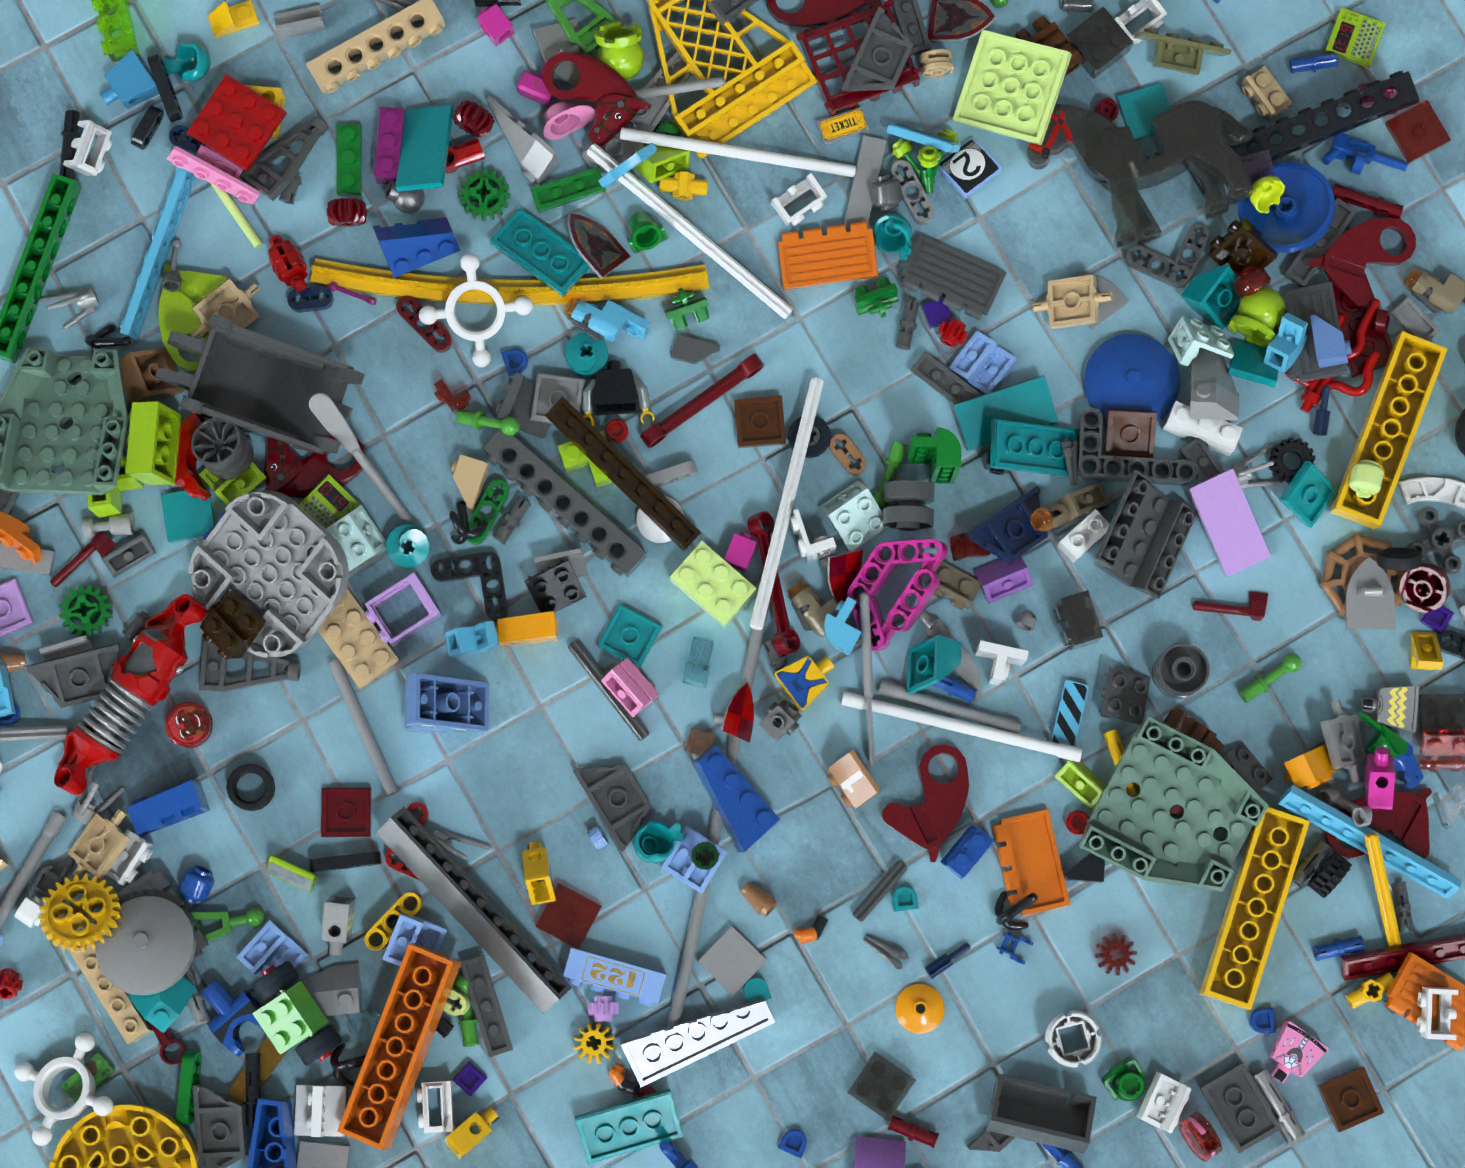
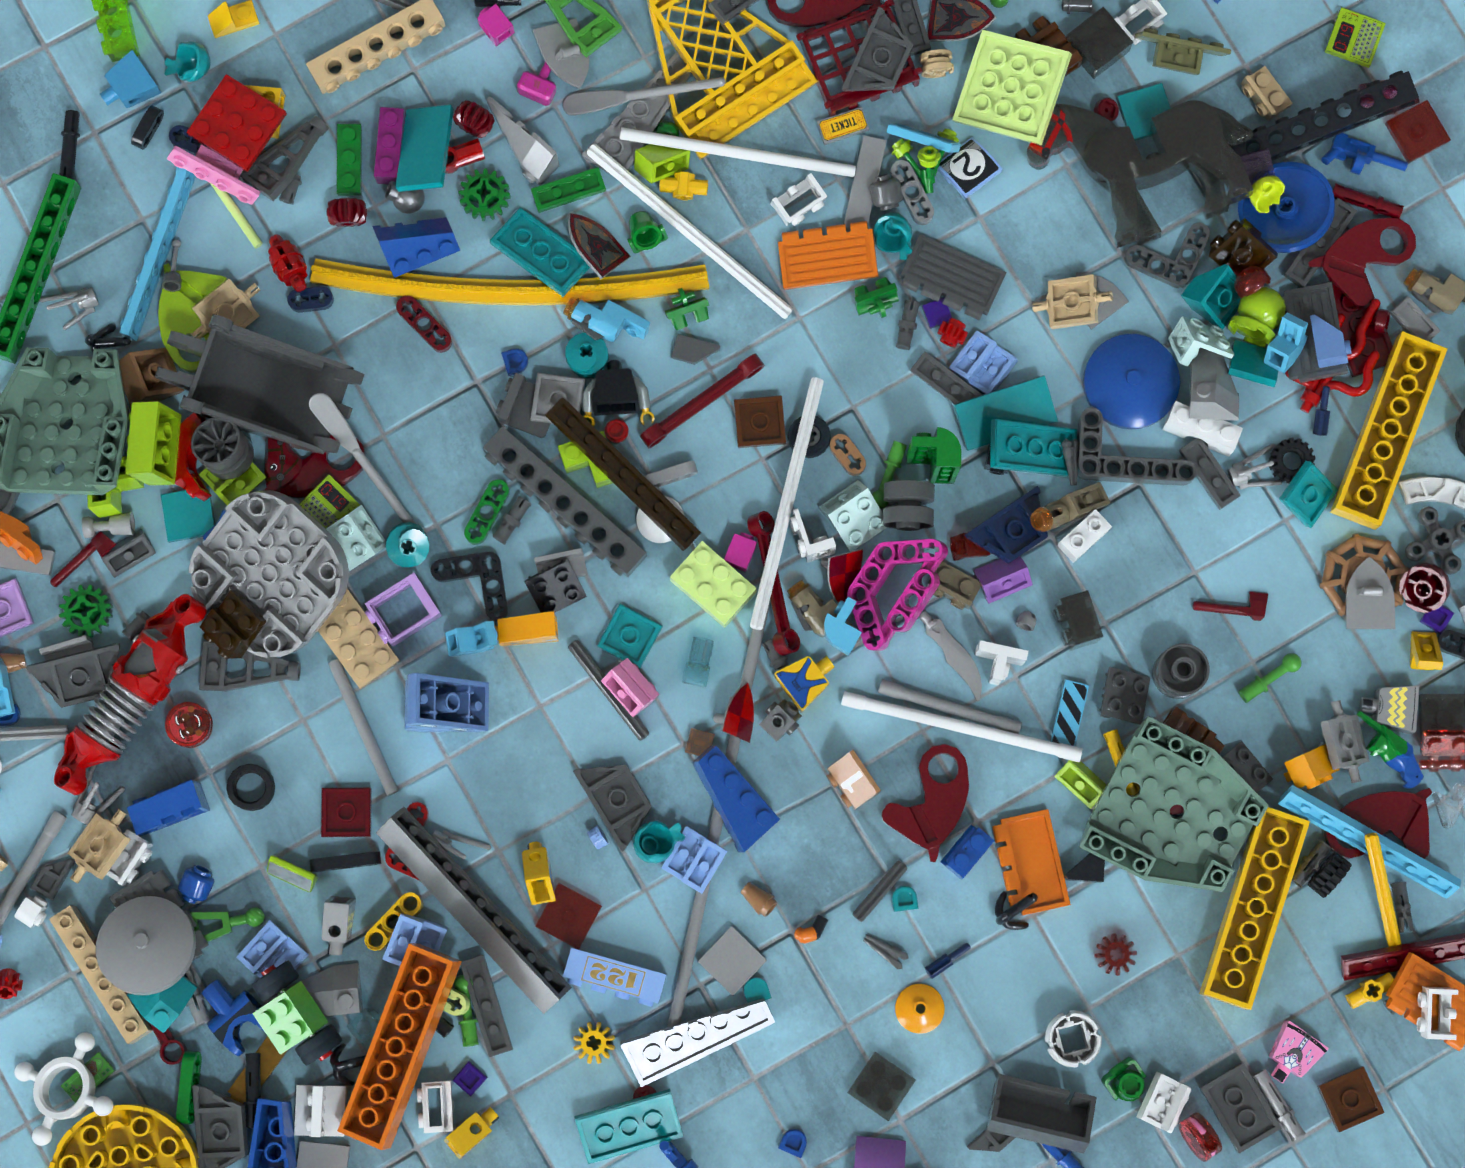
(65, 929): yellow gear -> none
(83, 146): white window -> none
(165, 87): black beam -> none
(299, 22): light grey panel -> none
(333, 287): magenta hinge -> none
(429, 315): white piece -> none
(444, 395): clear red bracket -> none
(461, 524): black piece -> none
(470, 478): tan slope -> none
(478, 419): bright green pin -> none
(566, 118): bright pink piece -> none
(598, 82): dark red animal -> none
(603, 1008): lavender gear -> none
(620, 1082): arm -> none
(621, 48): lime tile -> none
(627, 165): medium azure tile -> none
(705, 855): dark green hat -> none
(867, 670): light grey piece -> none
(913, 1131): dark red pin -> none
(931, 662): teal slope -> none
(957, 688): blue axle -> none
(1007, 937): blue piece -> none
(1076, 822): red plate -> none
(1130, 433): reddish brown plate -> none
(1144, 537): dark grey slope -> none
(1229, 522): lavender tile -> none
(1262, 1020): blue tile -> none
(1313, 62): blue axle -> none
(1339, 948): blue pin -> none
(1360, 815): light grey bar -> none
(1366, 478): yellowish green head -> none
(1379, 772): dark pink torso -> none
(1399, 559): black tyre -> none

